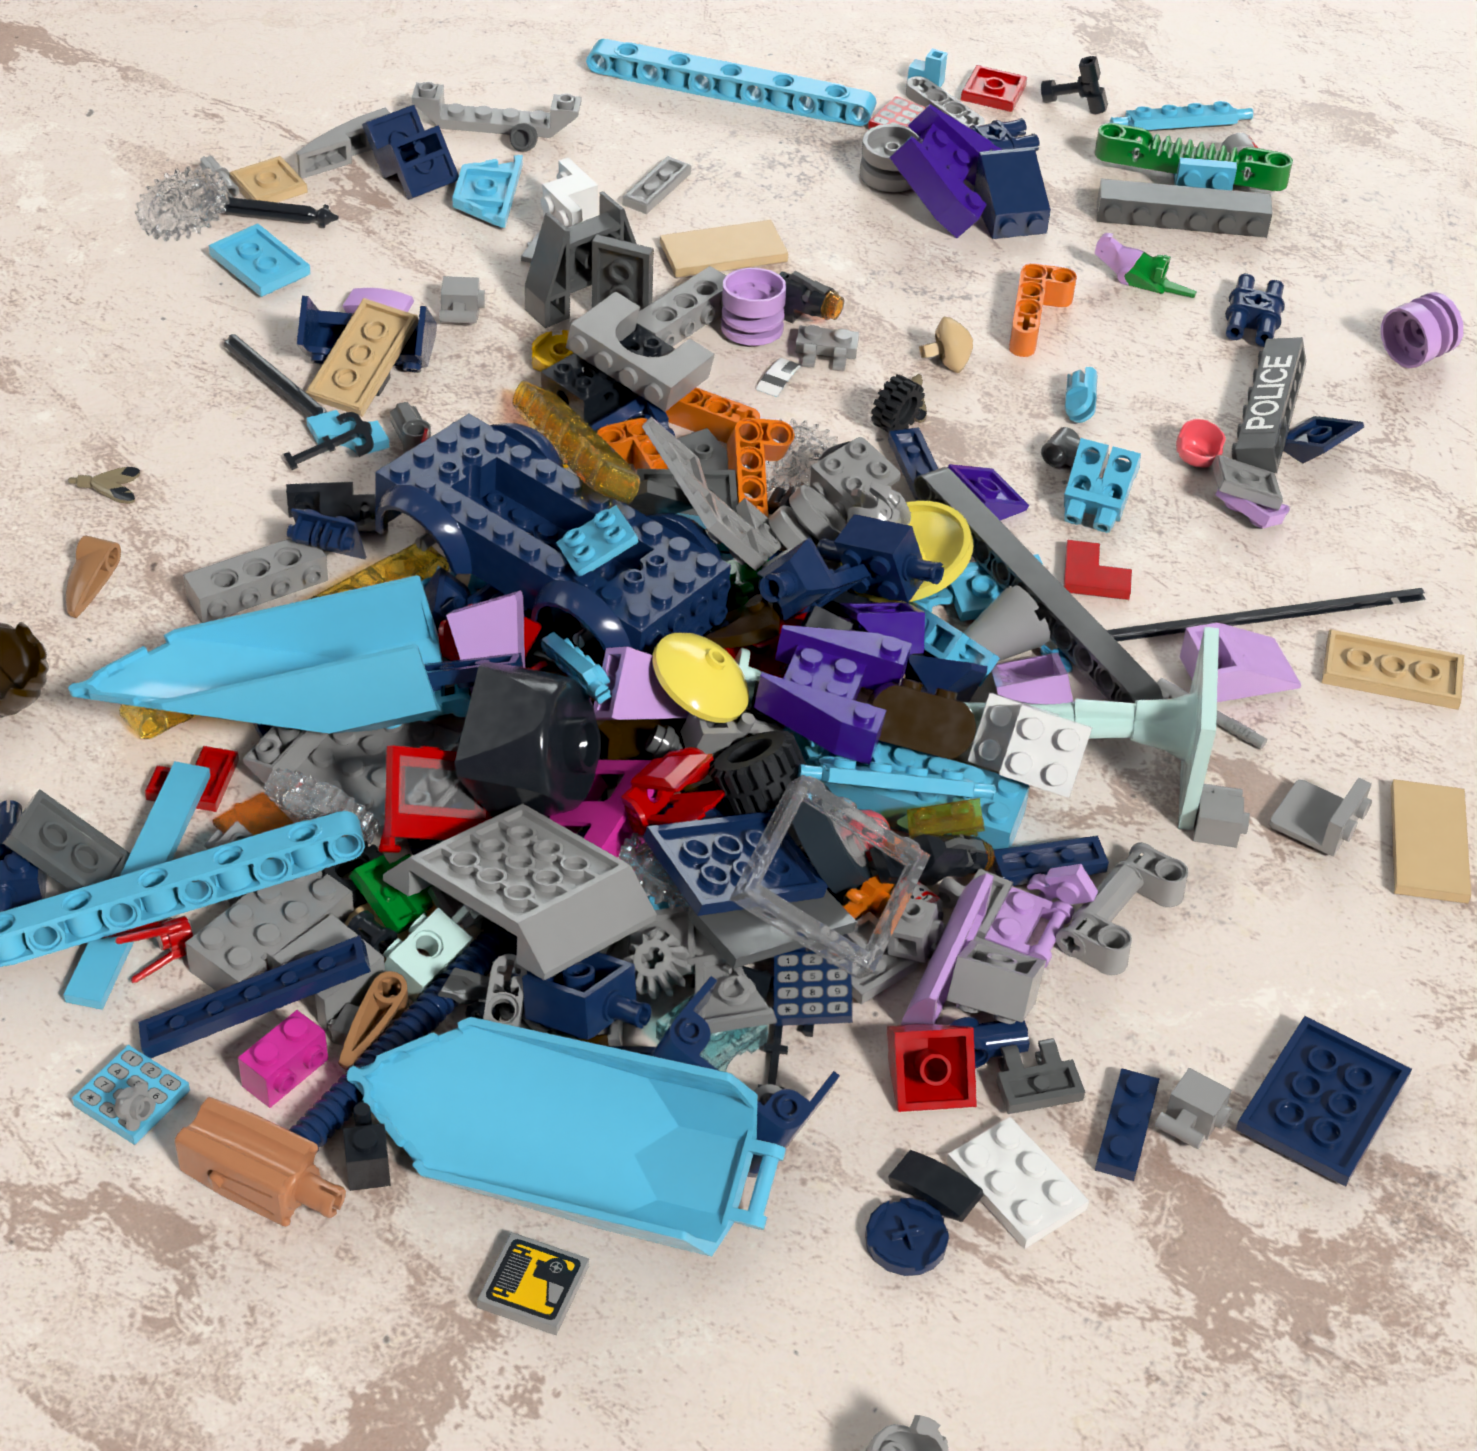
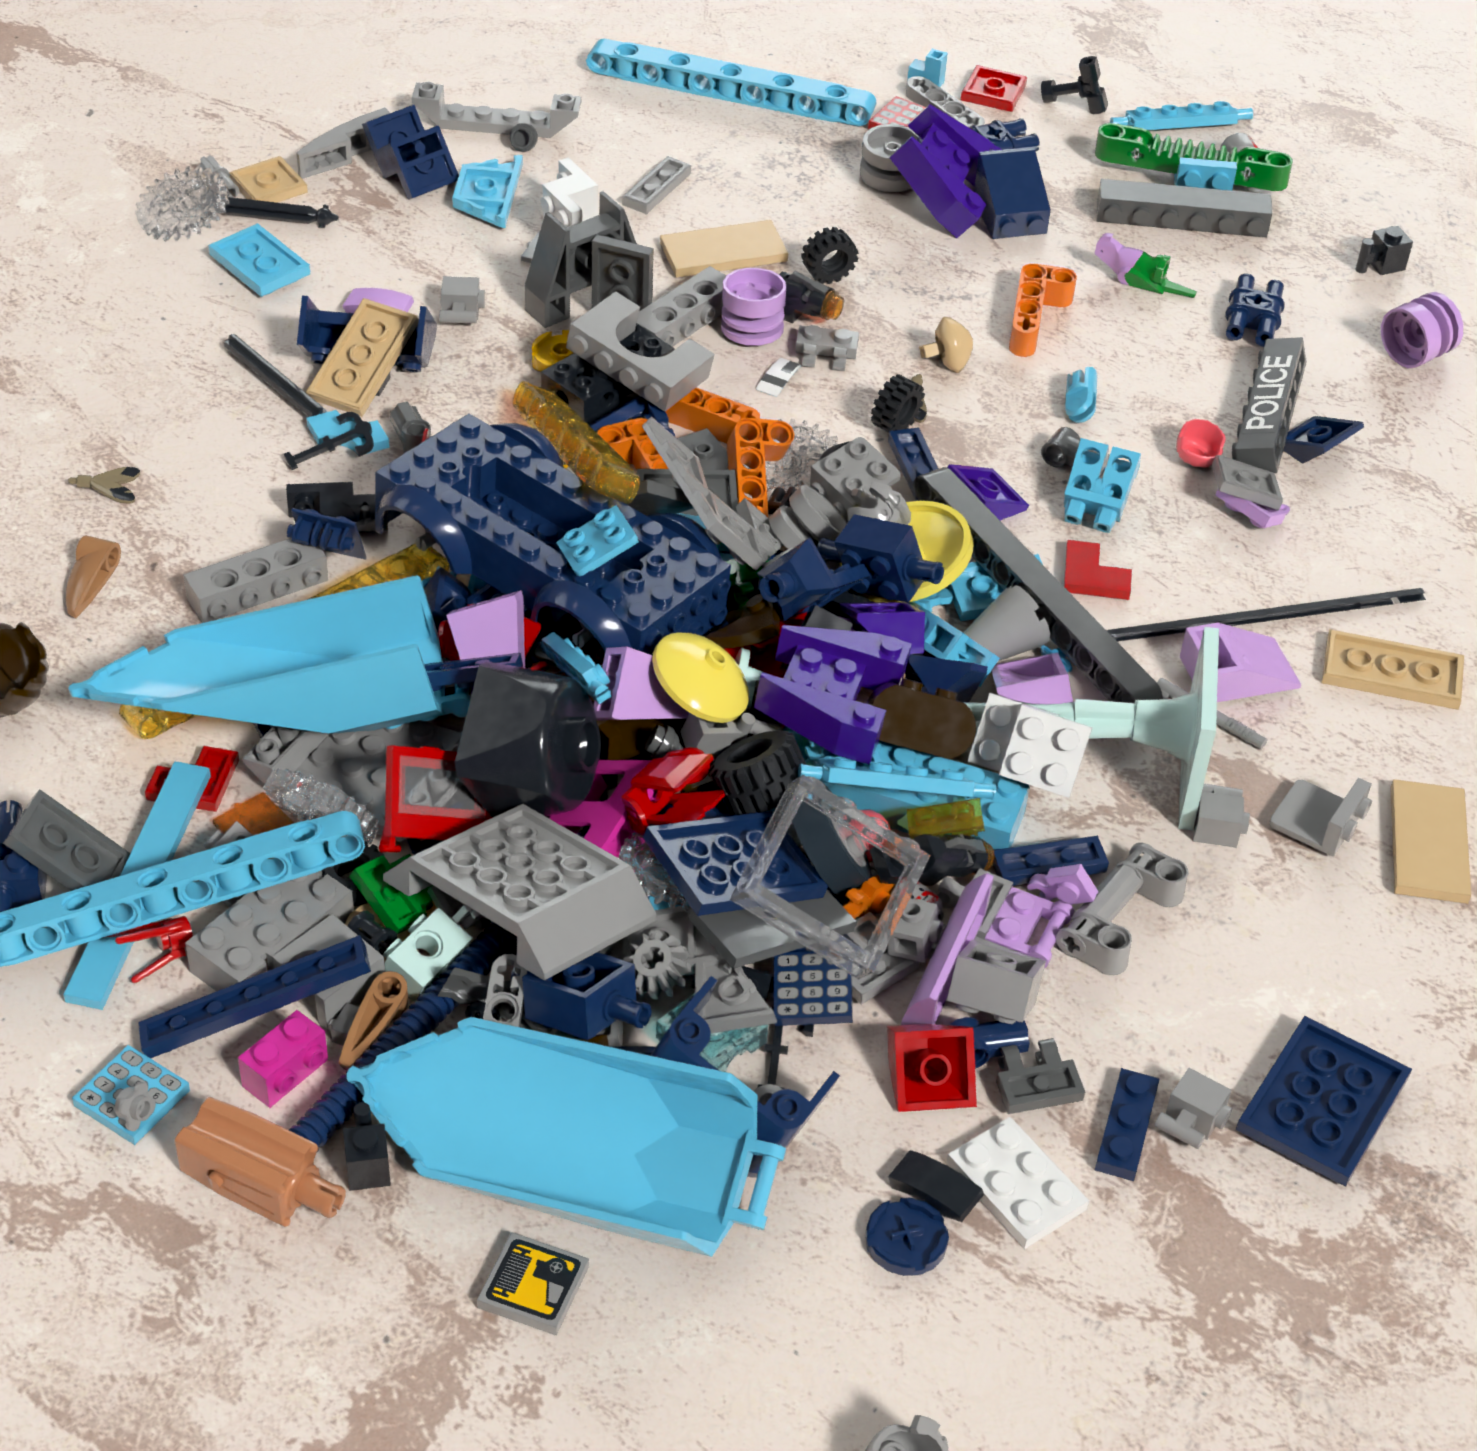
(822, 245): none -> black tyre
(1385, 251): none -> black brick

